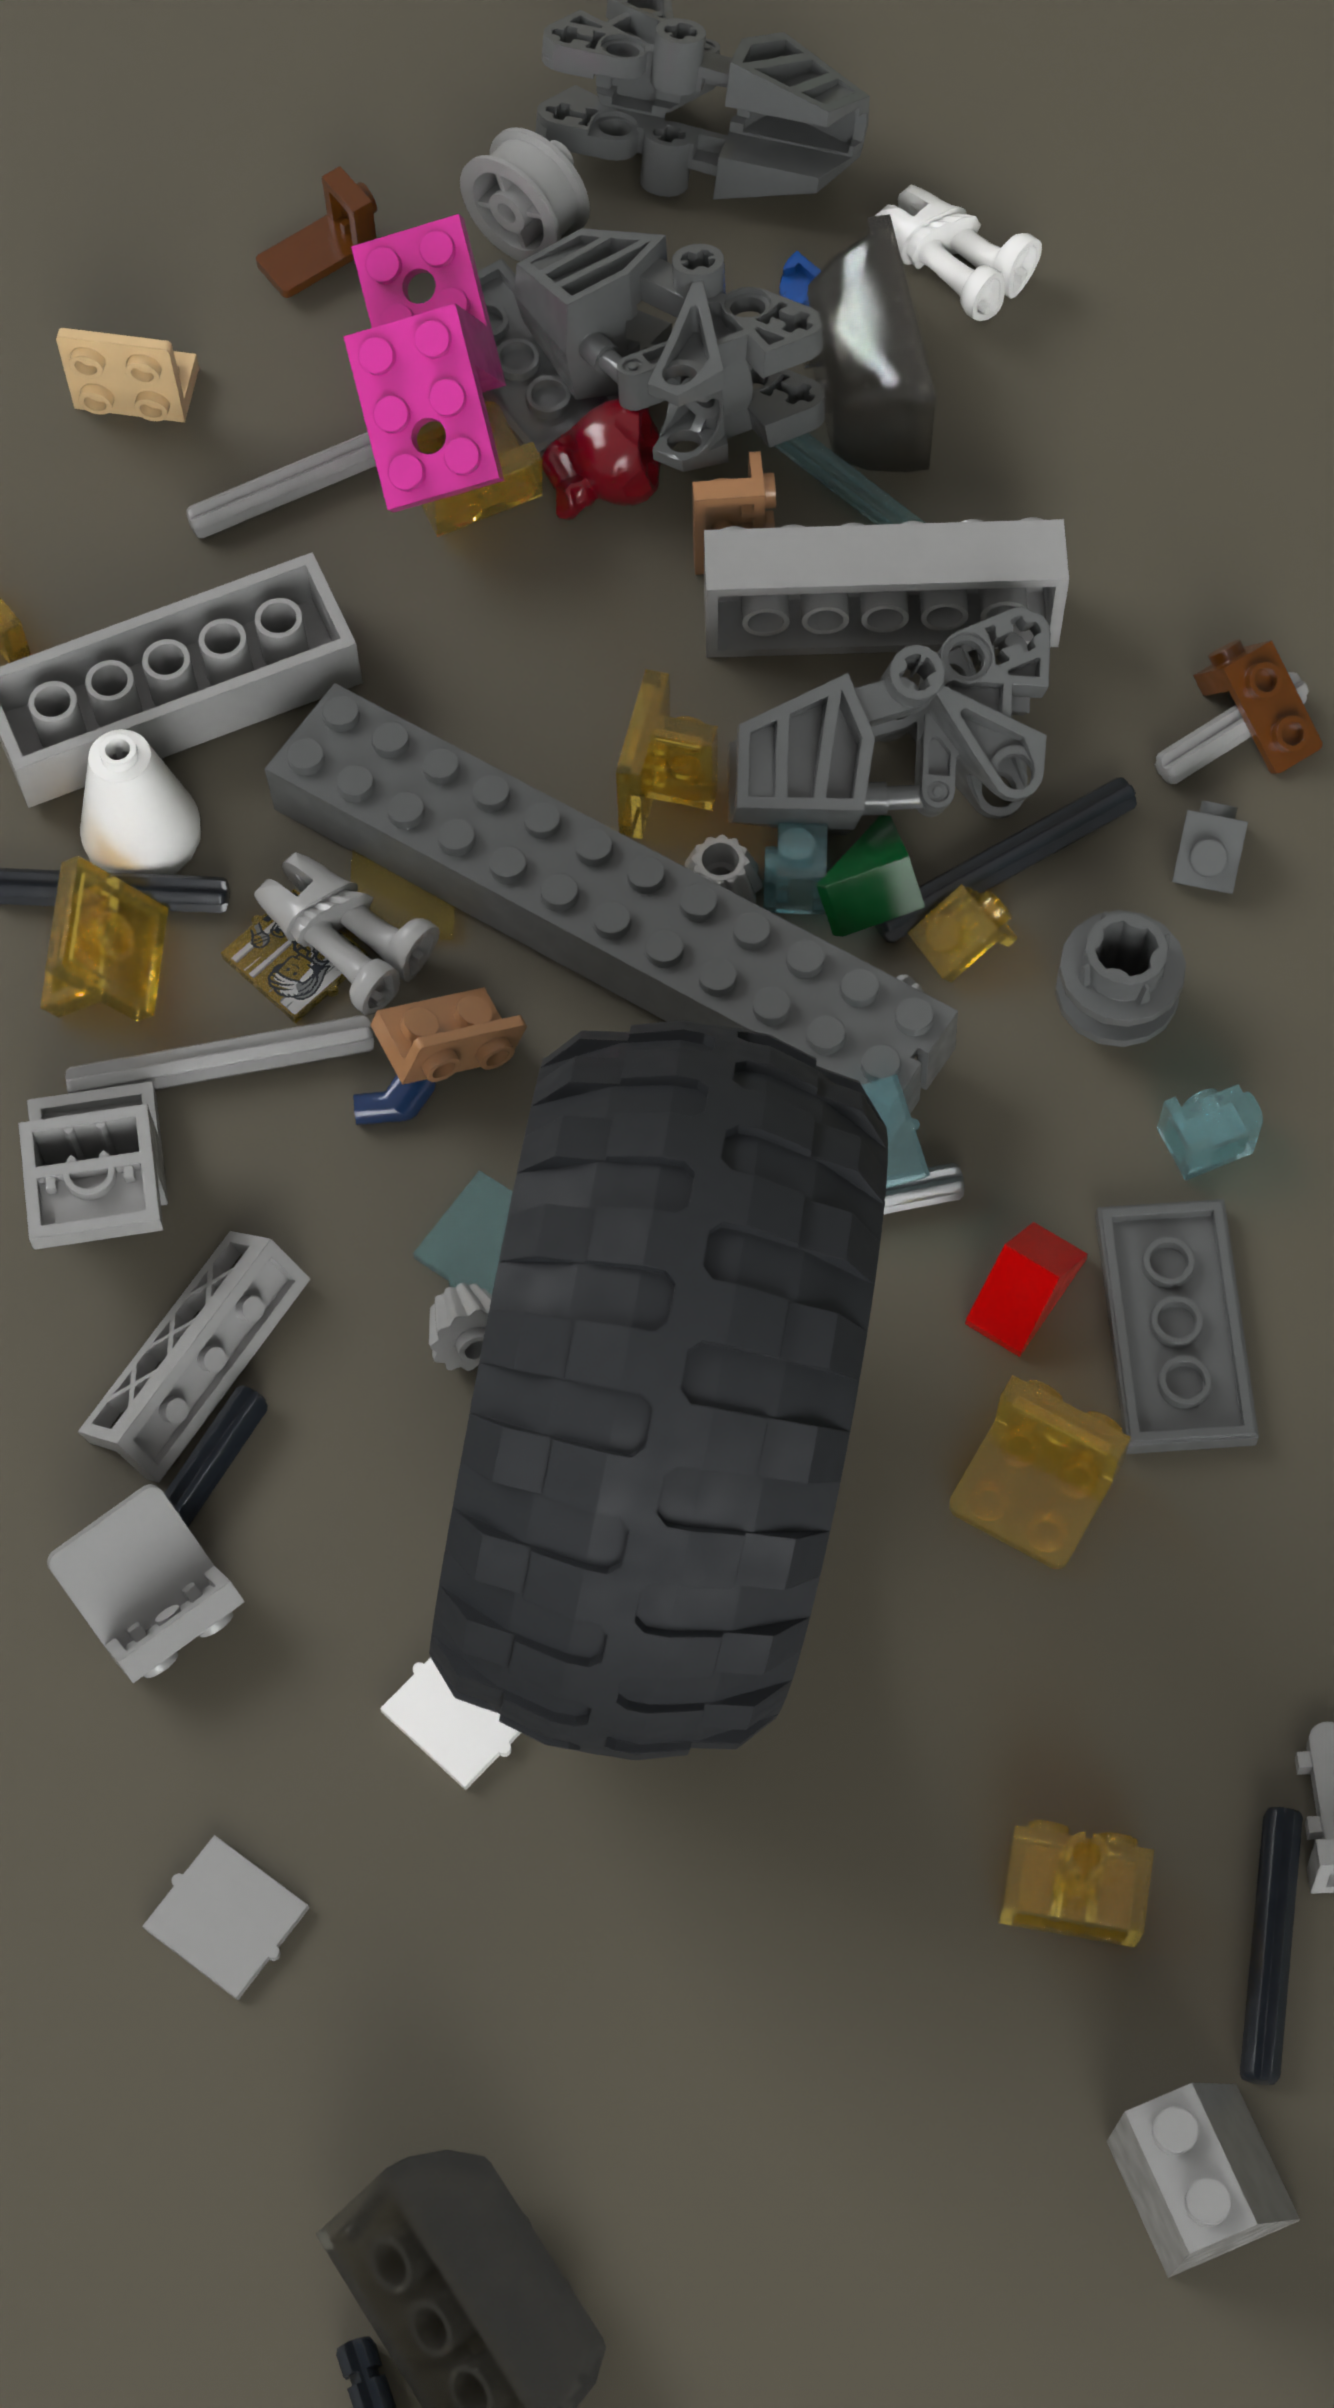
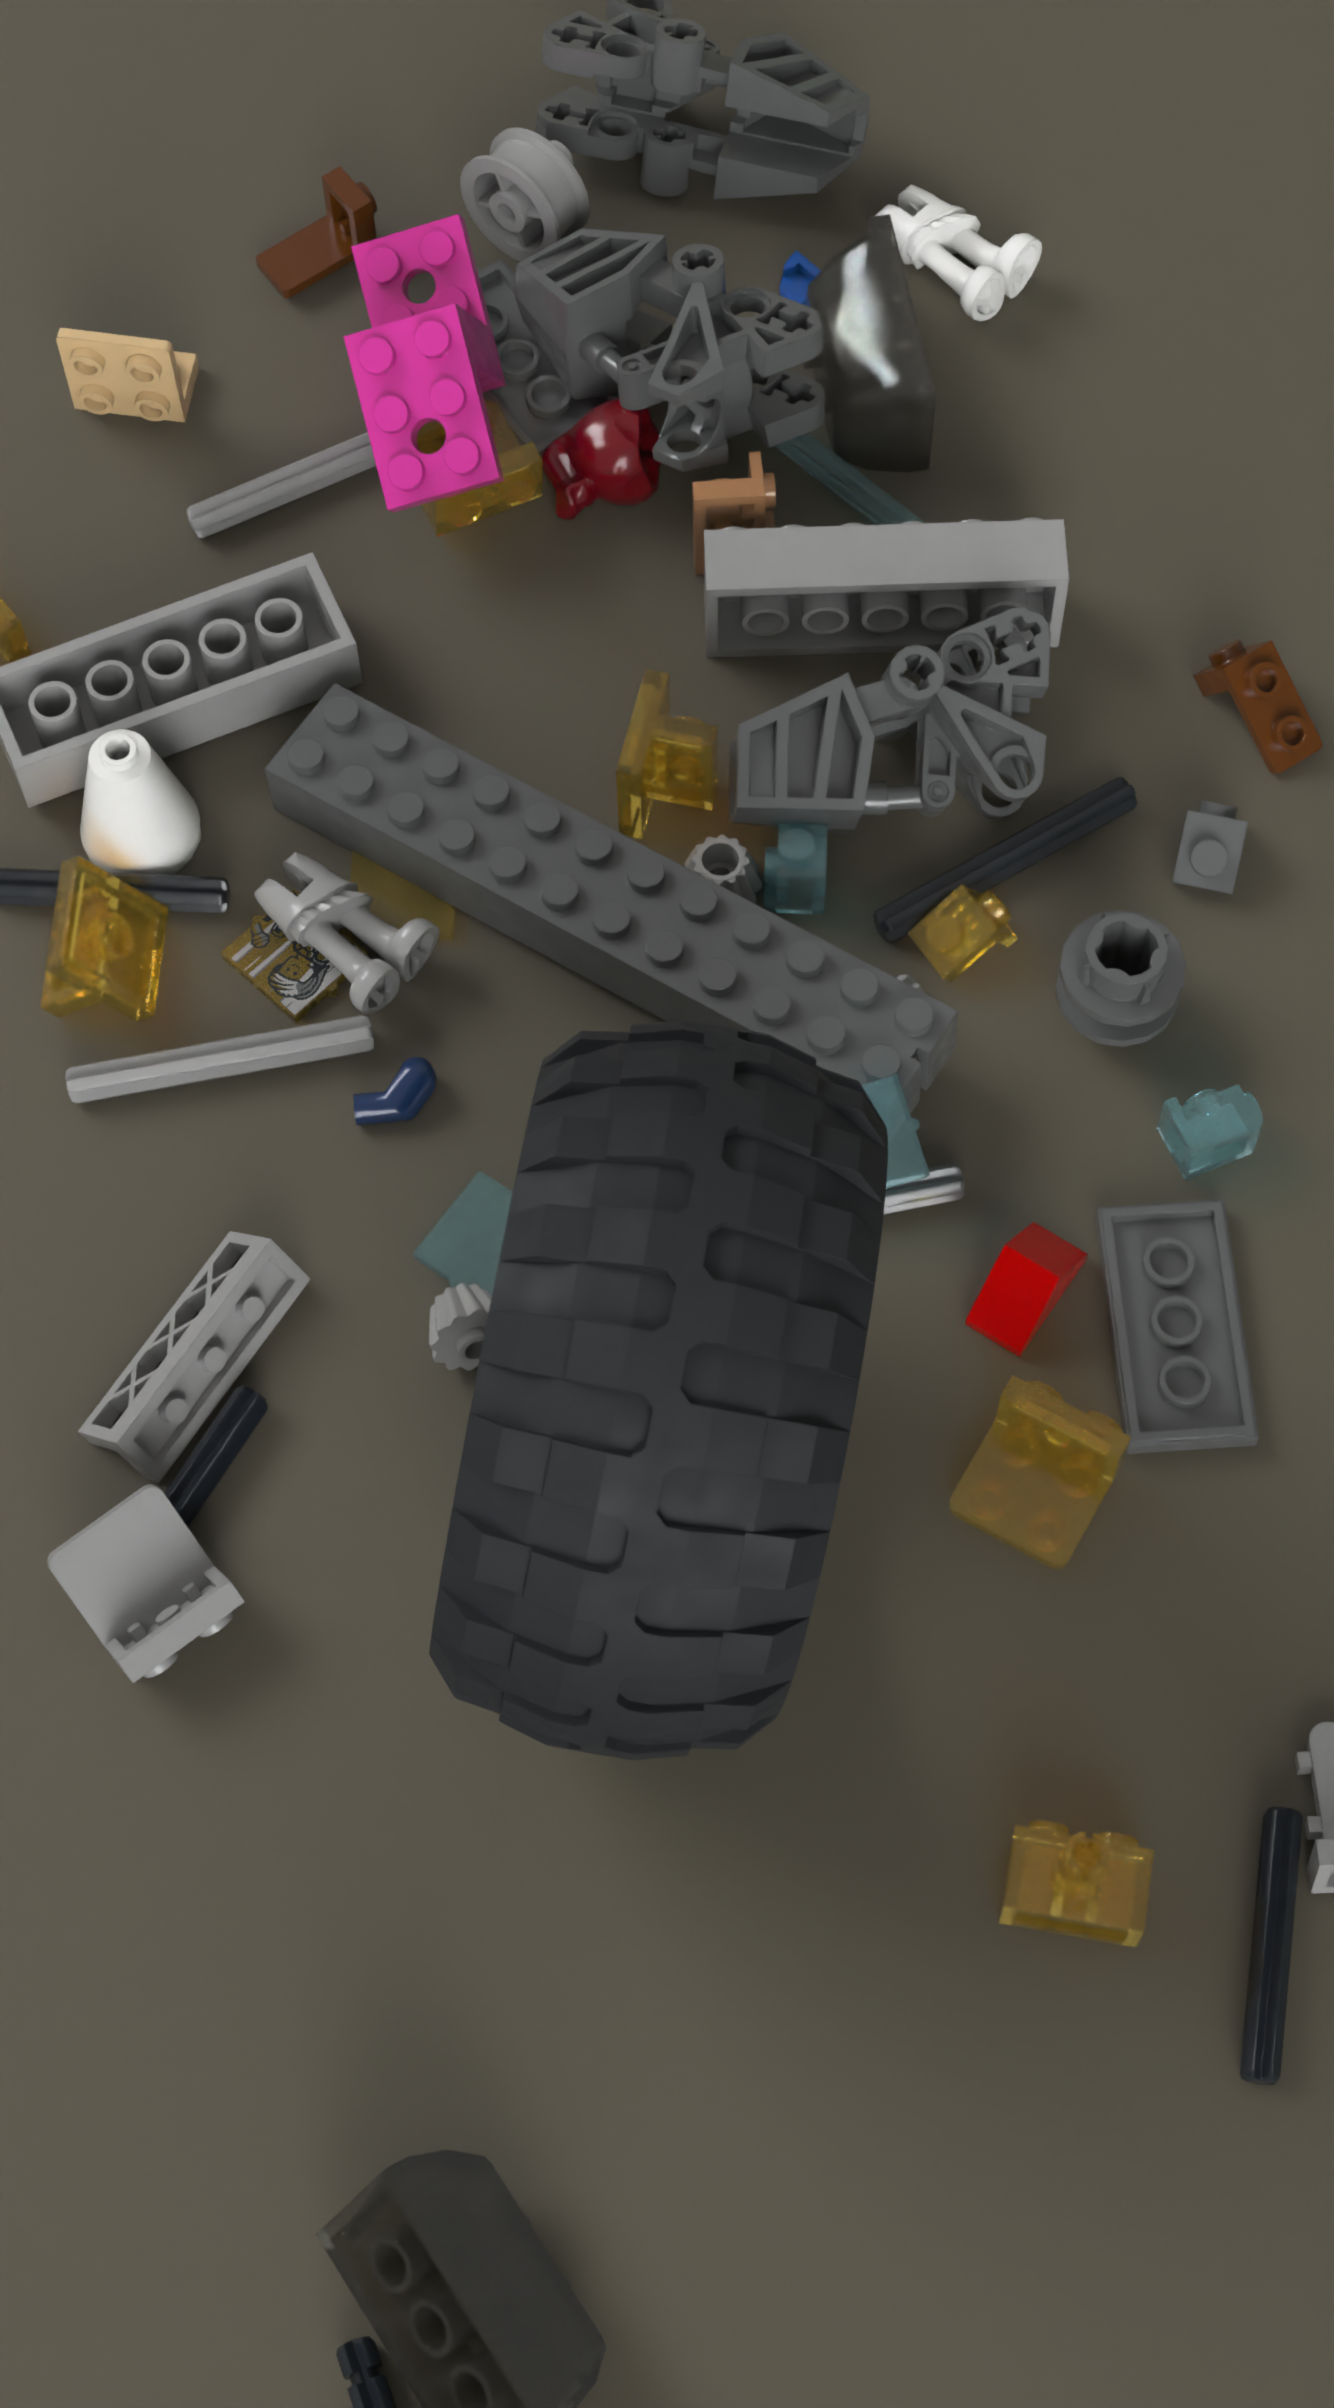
(93, 1165): light grey bracket -> none
(226, 1917): light grey piece -> none
(446, 1036): medium nougat bracket -> none
(450, 1731): white piece -> none
(870, 882): dark green slope -> none
(1199, 2174): light grey slope -> none
(1209, 741): light grey axle -> none

